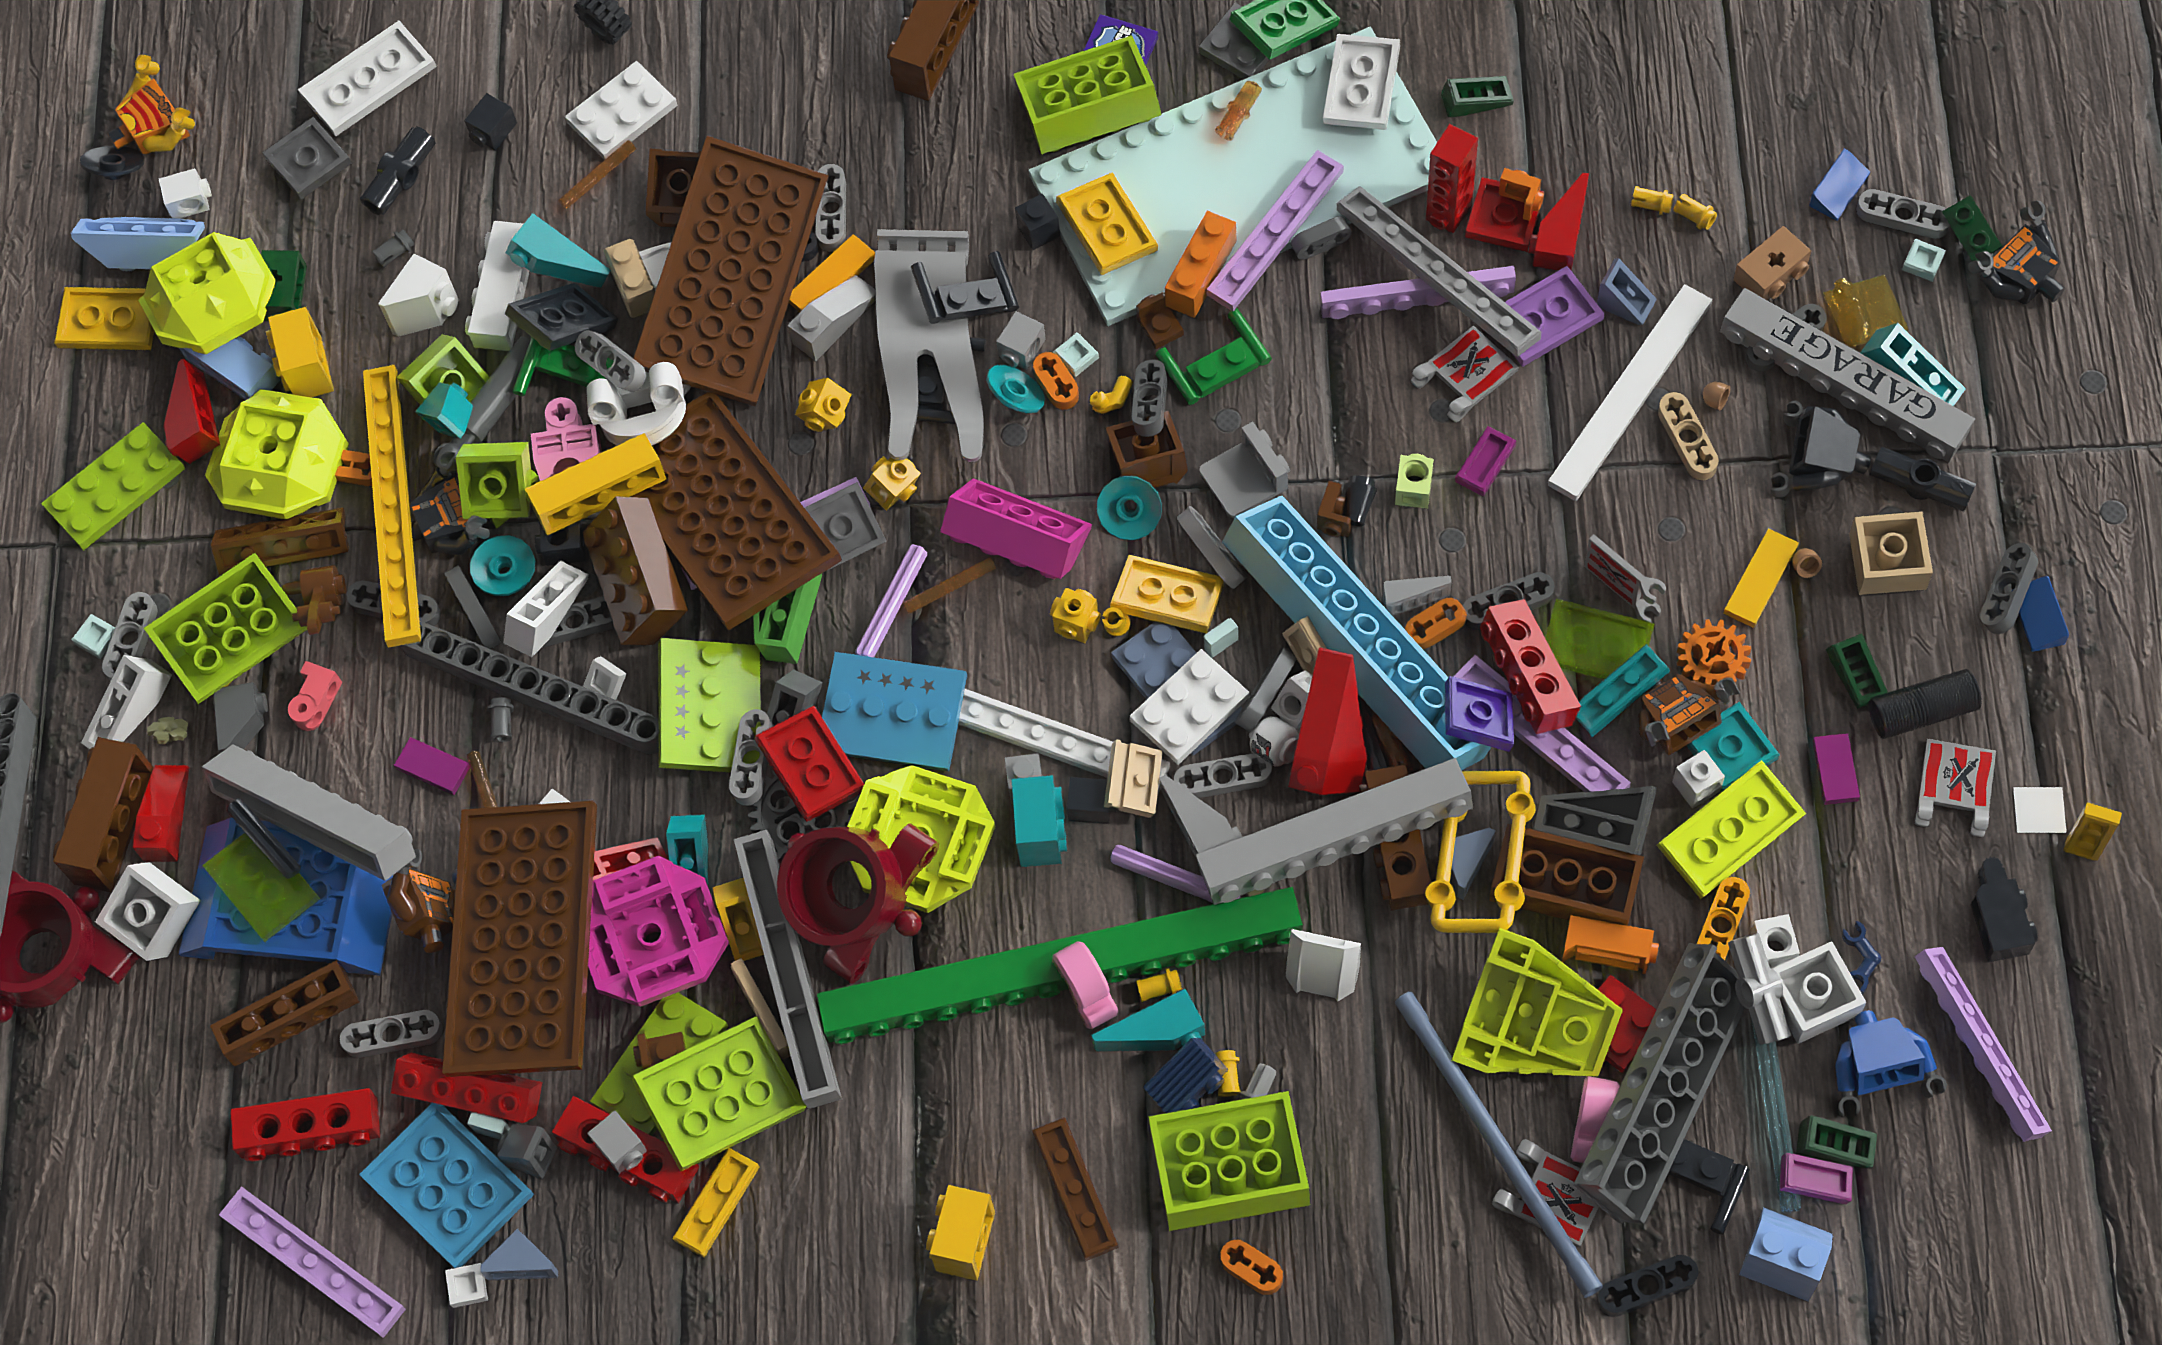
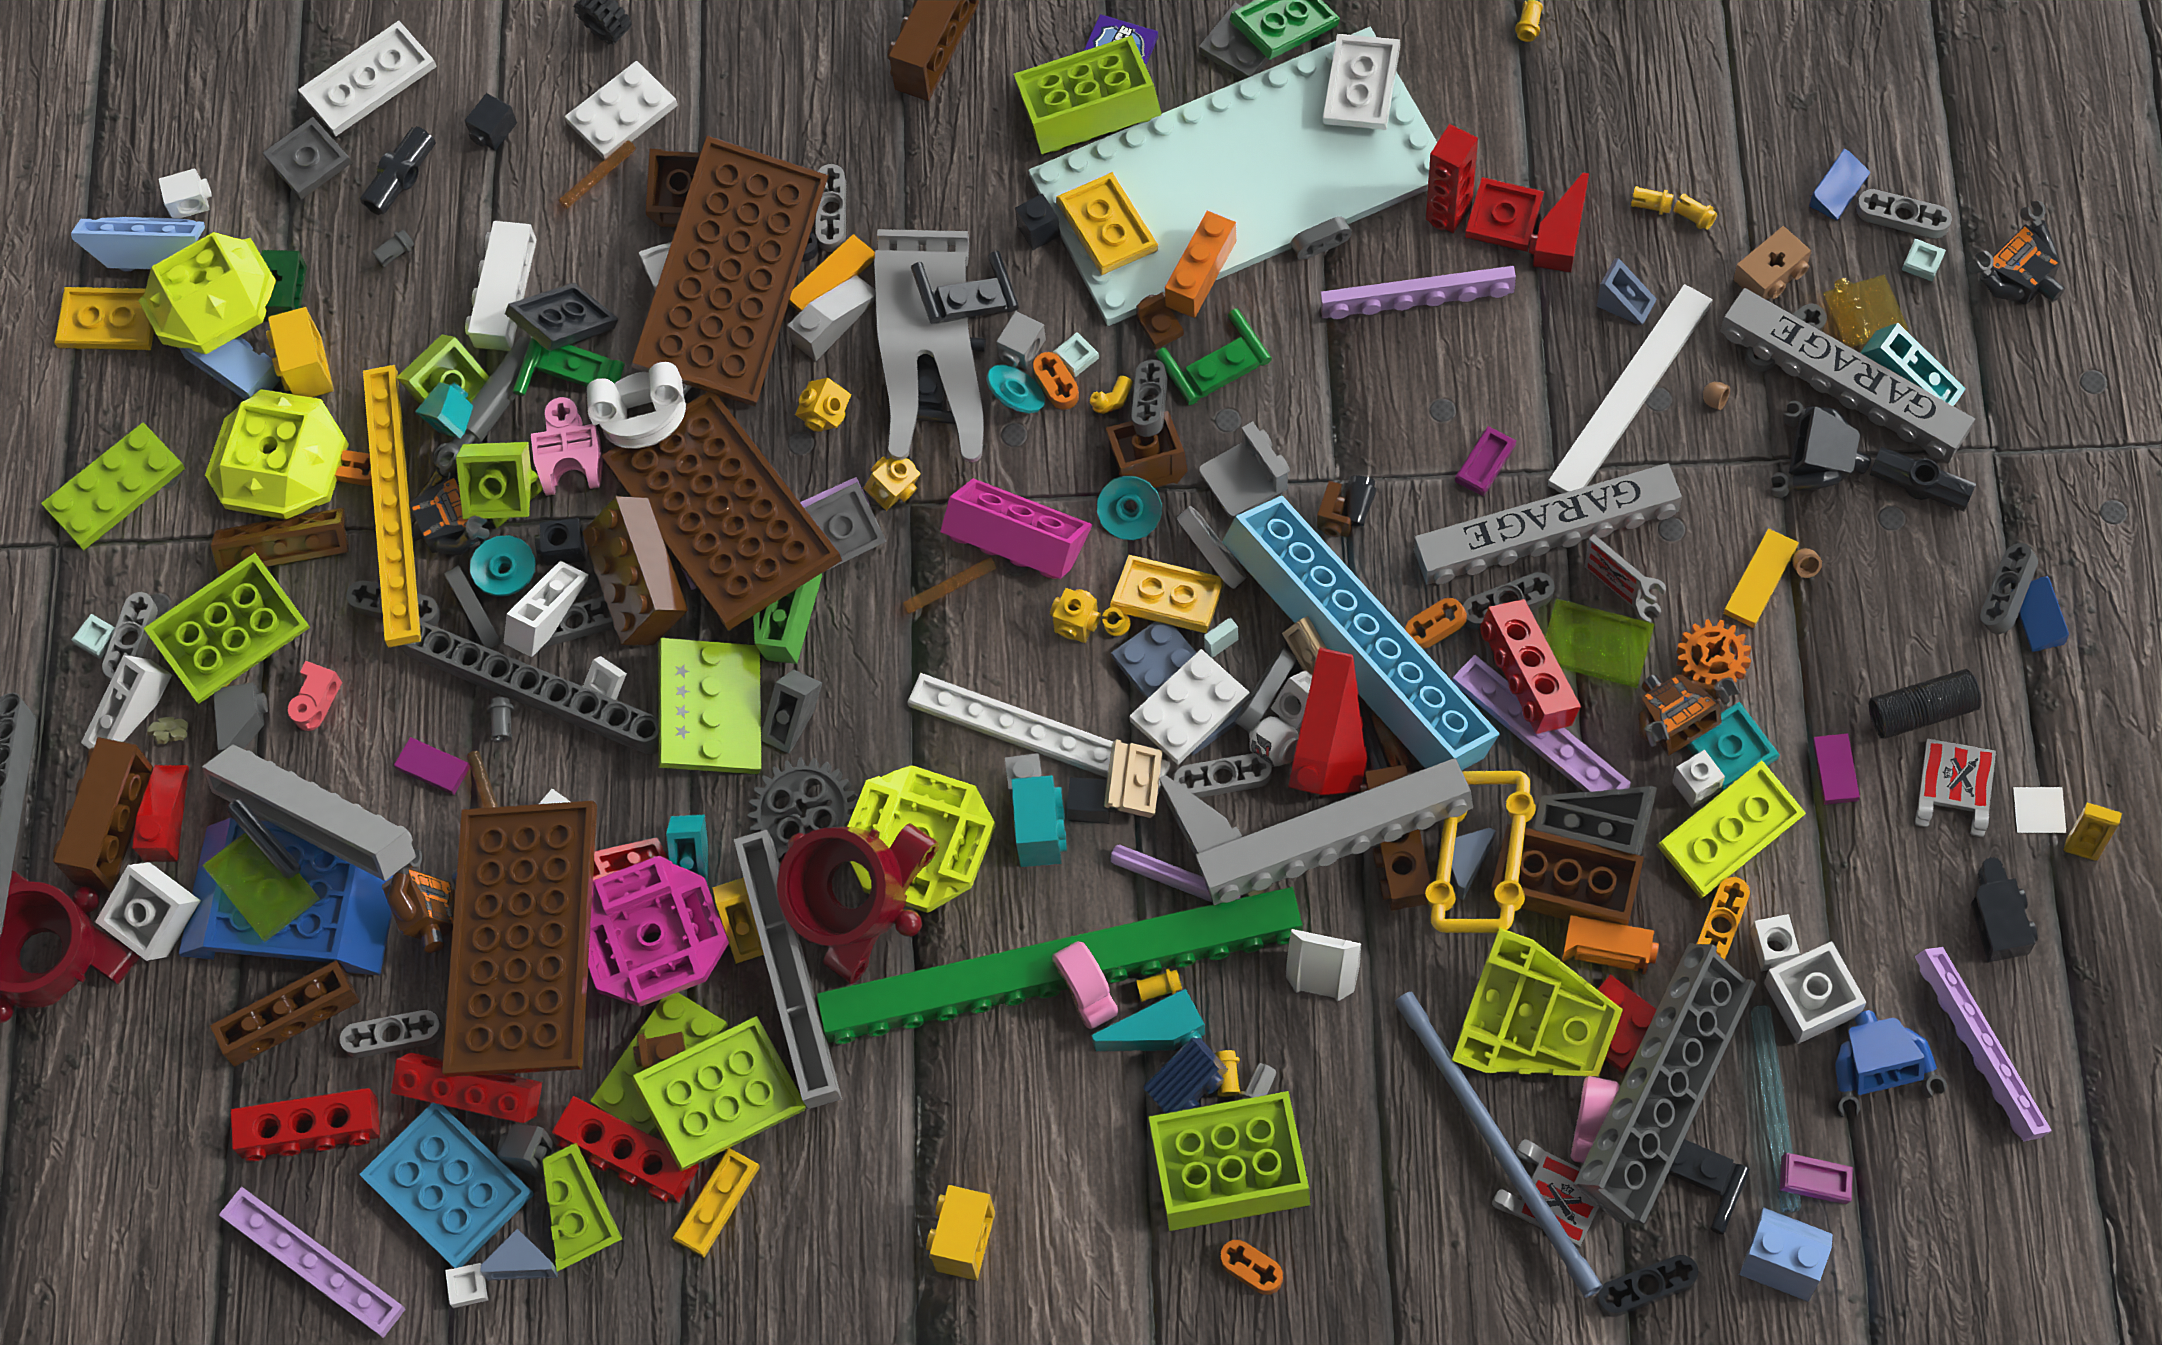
(111, 162): black dish -> none
(149, 114): torso -> none
(189, 415): red slope -> none
(322, 595): reddish brown piece -> none
(418, 298): white slope -> none
(488, 1125): light aqua tile -> none
(552, 254): slope -> none
(576, 1208): none -> lime wing
(595, 483): yellow brick -> none
(618, 1142): light grey brick -> none
(621, 361): light grey beam -> none
(630, 277): tan brick -> none
(757, 770): light grey beam -> none
(760, 1008): tan tile -> none
(810, 763): red tile -> none
(891, 601): lavender axle -> none
(894, 710): dark azure plate -> none
(1075, 1189): reddish brown tile -> none
(1238, 110): clear orange axle -> none
(1275, 230): lavender plate -> none
(1412, 593): light grey slope -> none
(1414, 493): yellowish green brick -> none
(1439, 271): light grey tile -> none
(1459, 104): dark green slope -> none
(1470, 368): light grey flag -> none
(1479, 713): dark purple tile -> none
(1523, 188): orange bracket -> none
(1528, 26): none -> yellow pin
(1547, 524): none -> light grey brick
(1558, 309): medium lavender plate -> none
(1620, 689): teal tile -> none
(1688, 422): tan beam -> none
(1759, 988): light grey piece -> none
(1807, 1147): dark green slope -> none
(1847, 676): dark green slope -> none
(1871, 956): dark blue arm -> none
(1890, 553): tan brick -> none
(1971, 228): dark green hinge -> none

